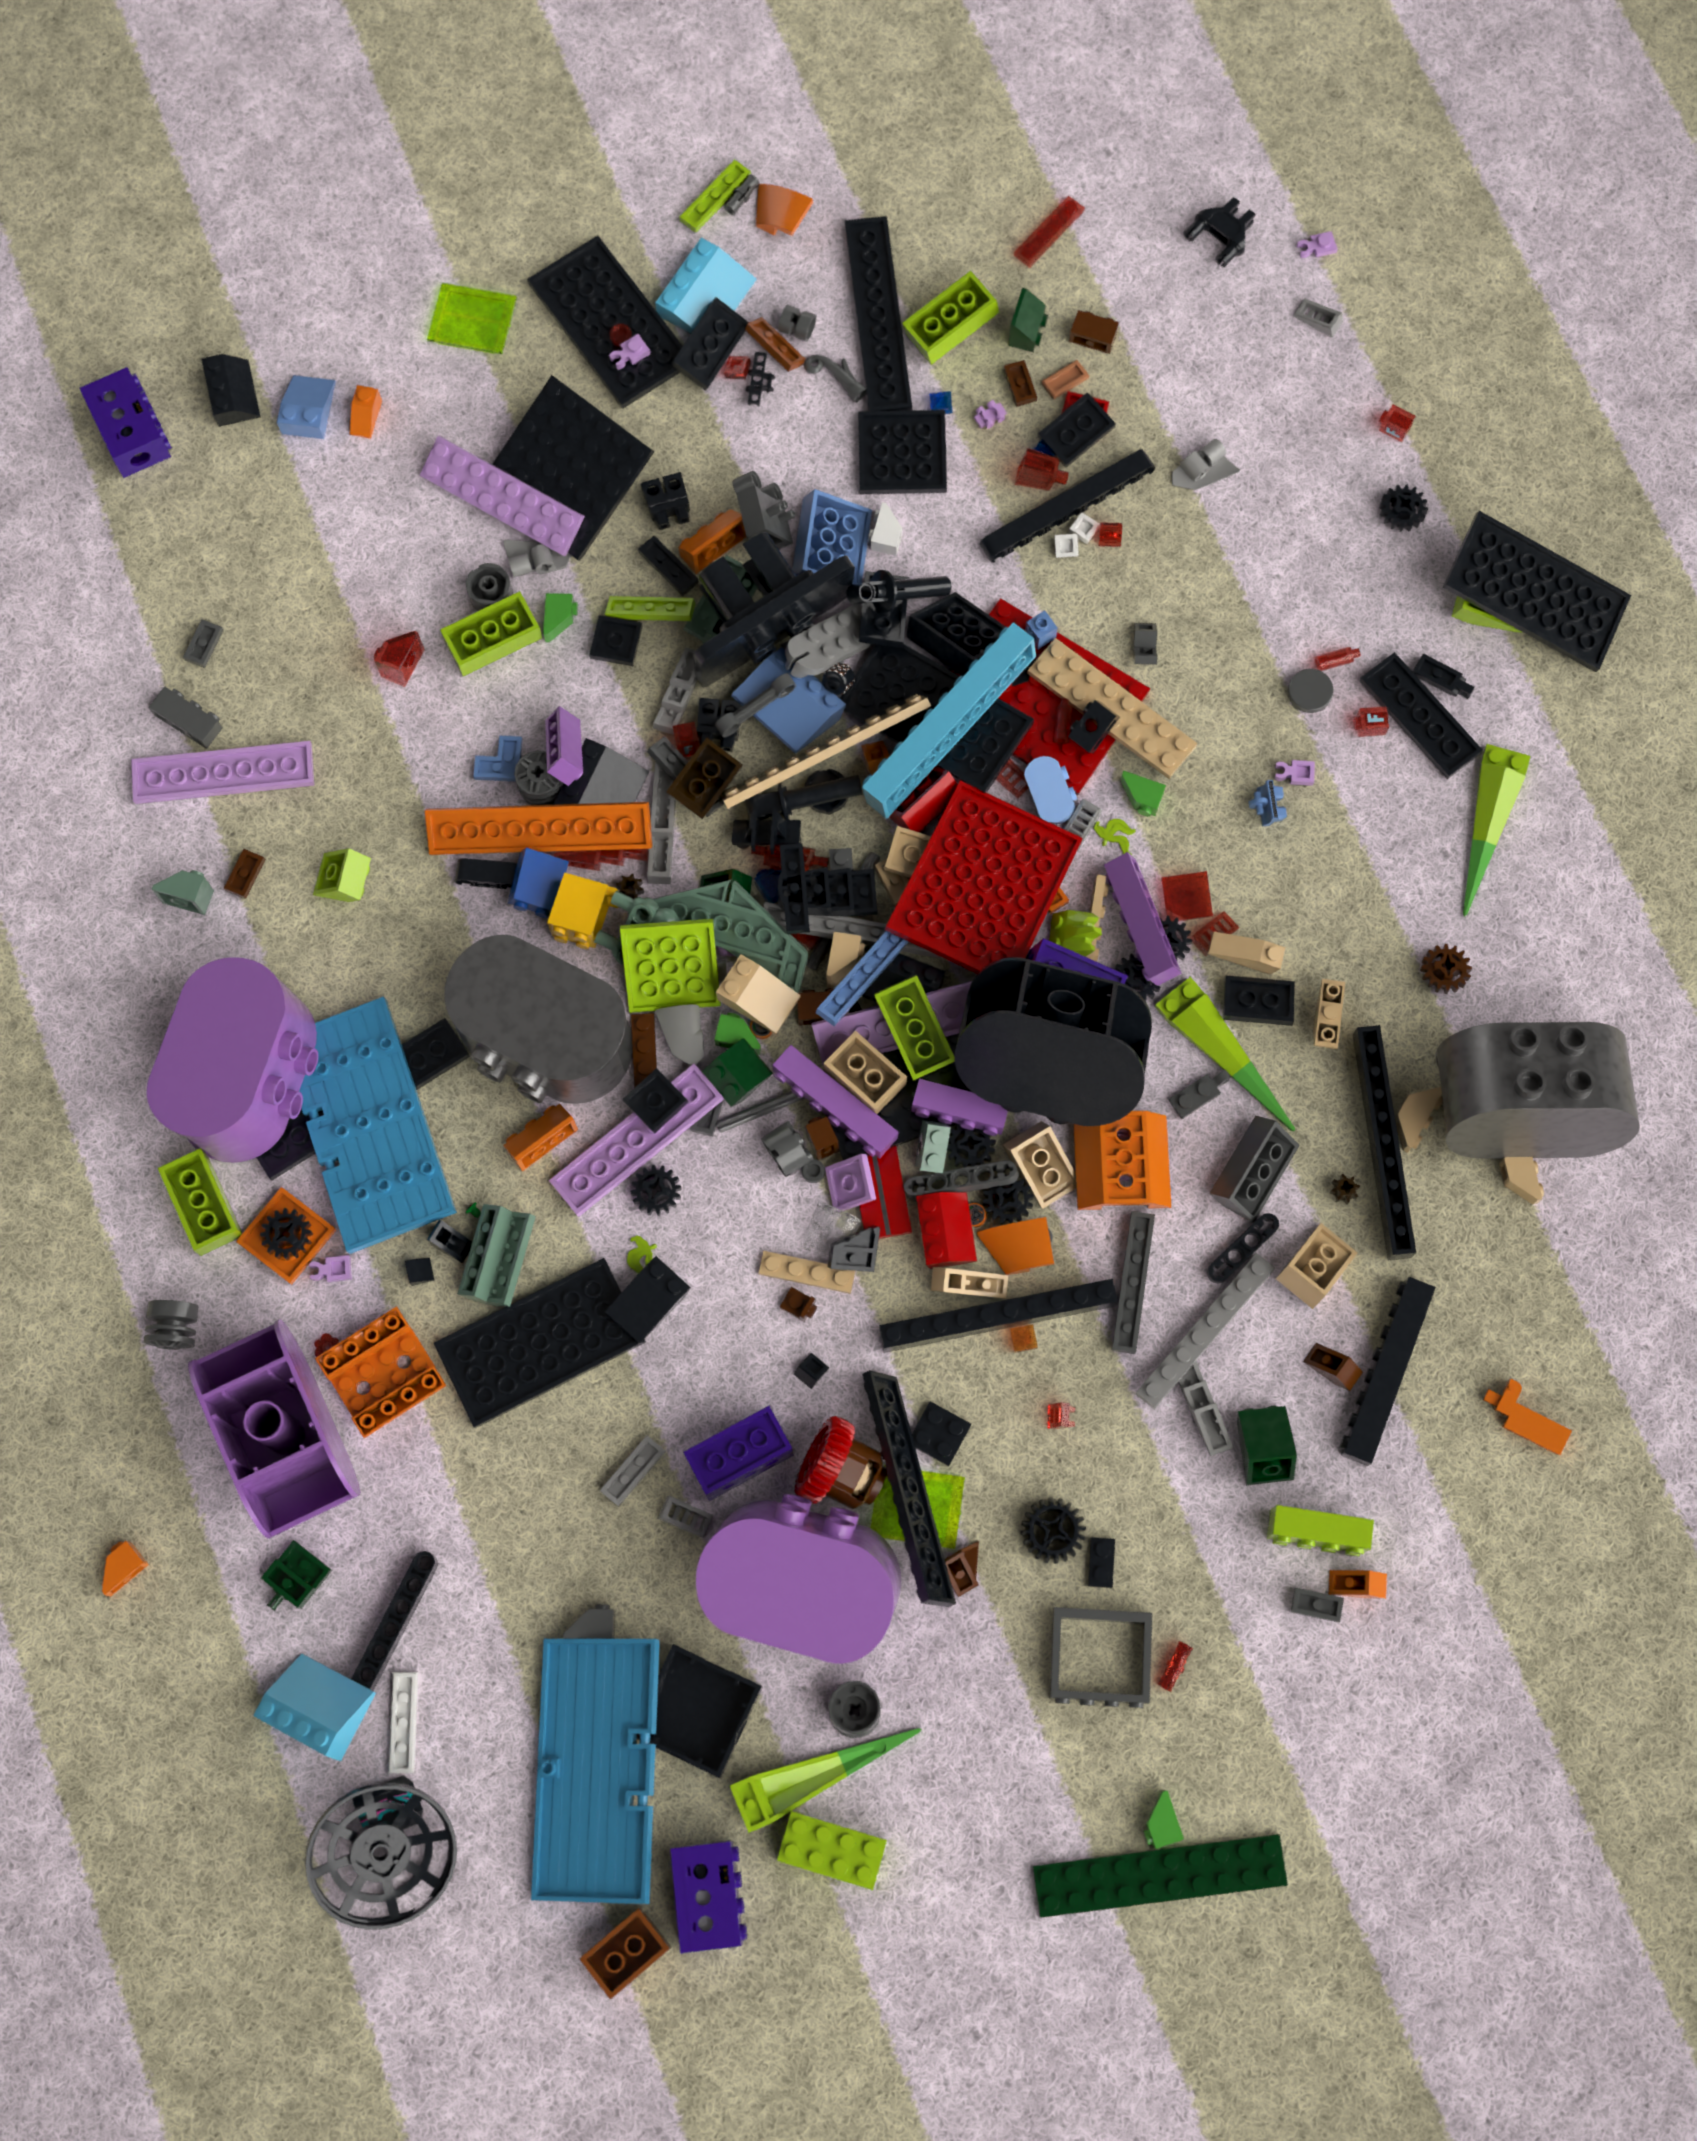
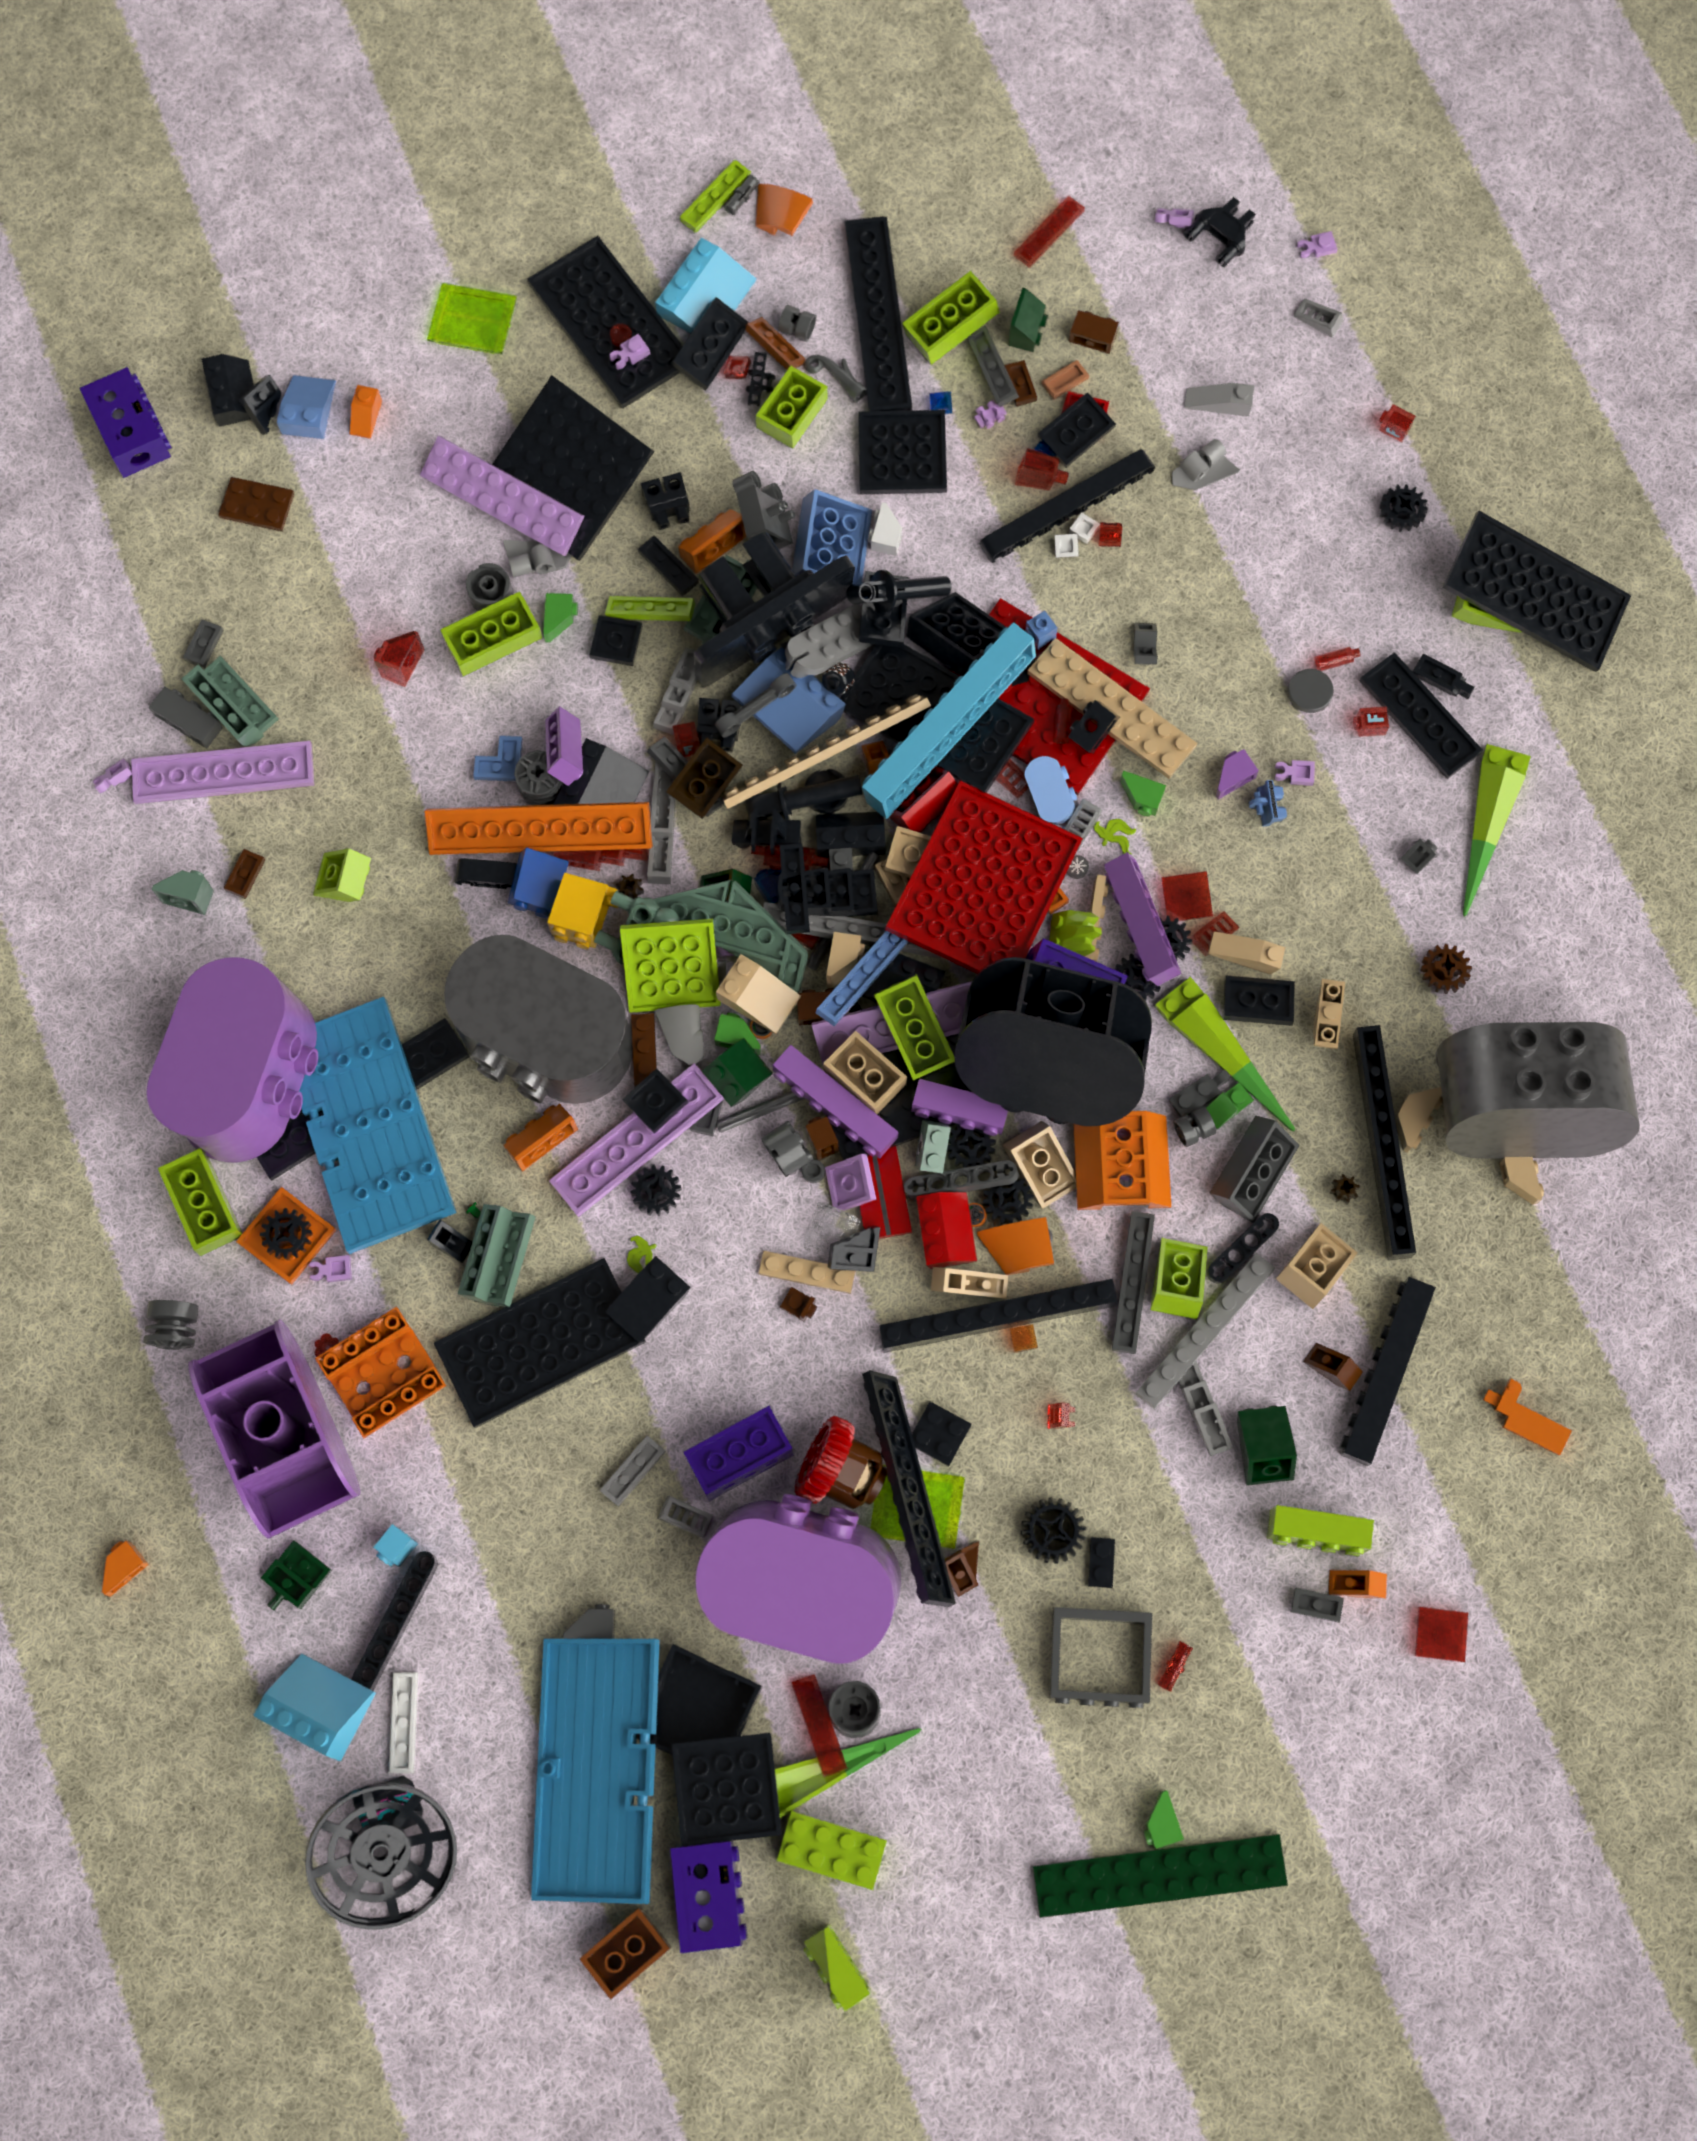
(114, 775): none -> lavender plate
(231, 701): none -> sand green brick
(256, 504): none -> reddish brown plate
(261, 402): none -> black wing
(394, 1546): none -> medium azure brick
(419, 1271): black slope -> none
(726, 1789): none -> black plate
(791, 407): none -> lime brick
(811, 1370): black slope -> none
(819, 1726): none -> clear red plate
(837, 1968): none -> lime slope
(859, 831): none -> black slope
(992, 366): none -> dark grey plate
(1078, 867): none -> flat silver tile
(1179, 217): none -> lavender plate
(1179, 1278): none -> lime slope
(1202, 1126): none -> dark grey wheel
(1221, 398): none -> light grey slope
(1229, 1105): none -> bright green slope
(1236, 772): none -> medium lavender slope
(1420, 855): none -> dark grey bracket
(1441, 1634): none -> clear red plate

